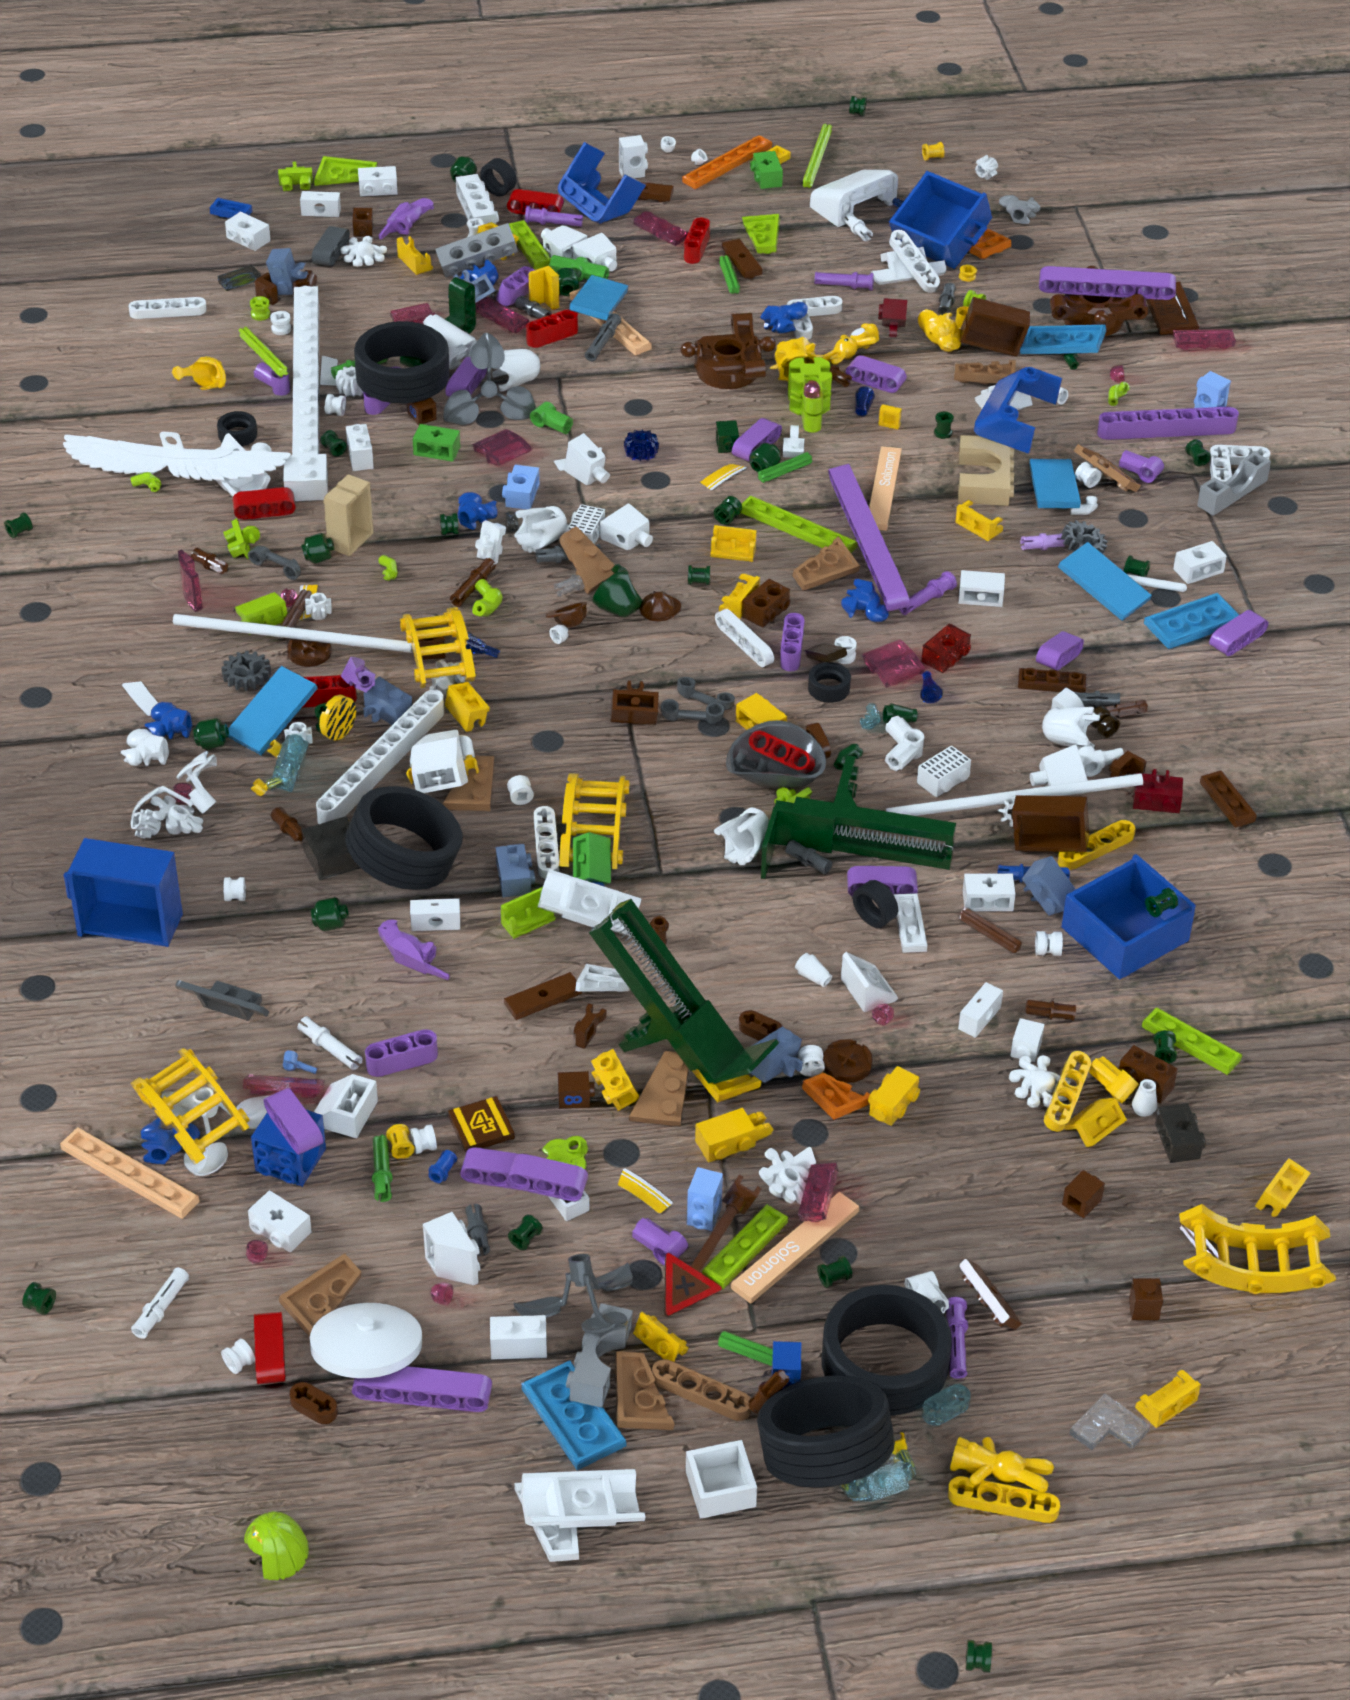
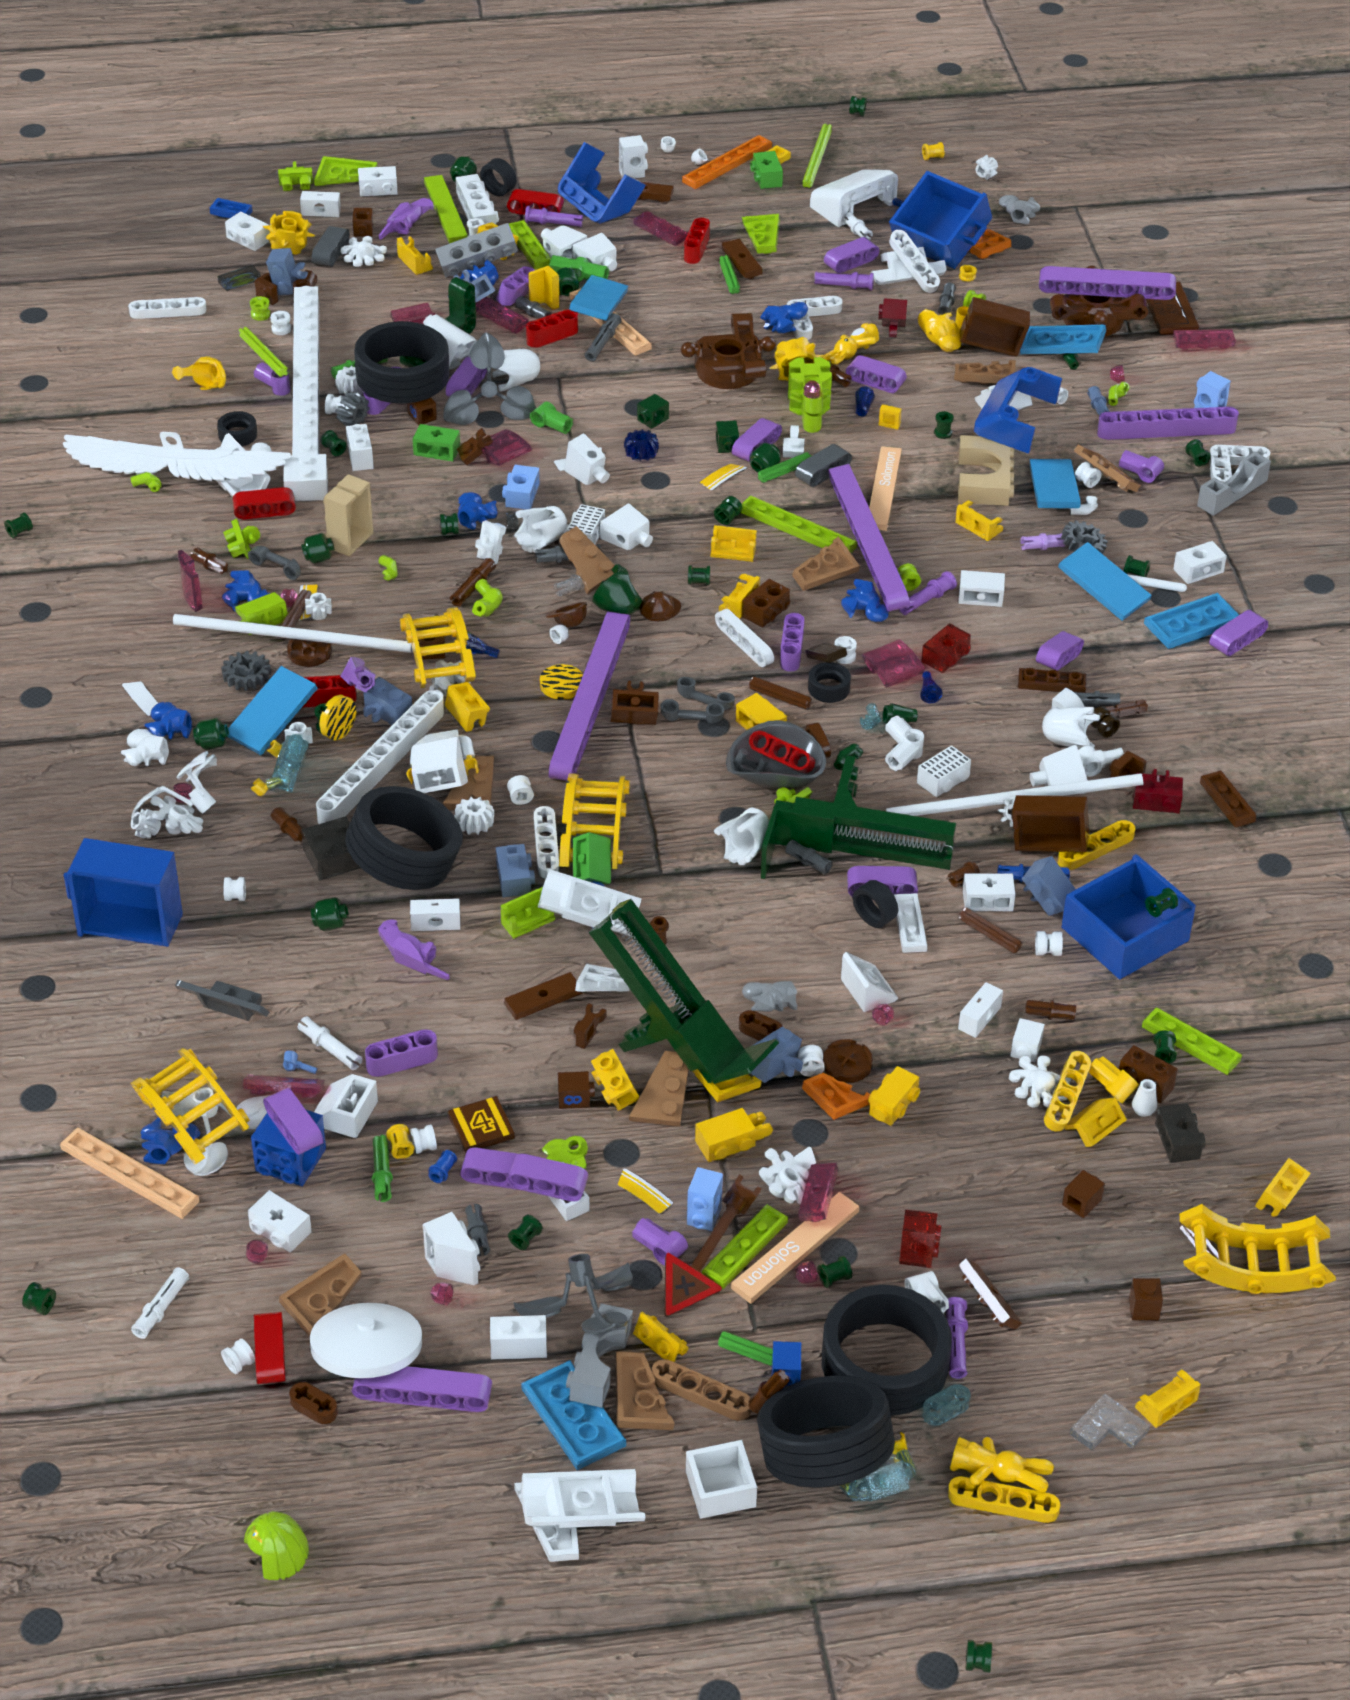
(243, 588): none -> blue animal
(288, 231): none -> yellow brick
(326, 377): white sticker -> none
(352, 409): none -> dark grey gear
(445, 208): none -> lime tile
(472, 448): none -> reddish brown plate
(474, 815): none -> white gear
(560, 681): none -> yellow tile
(589, 696): none -> medium lavender beam
(653, 411): none -> dark green brick
(771, 996): none -> light grey animal
(780, 693): none -> reddish brown axle
(806, 1272): none -> clear pink hinge
(812, 969): white cone -> none
(815, 468): none -> dark grey beam
(851, 255): none -> medium lavender beam
(909, 576): none -> lime wheel
(919, 1238): none -> clear red brick
(958, 875): none -> reddish brown pin
(1097, 400): none -> sand blue axle

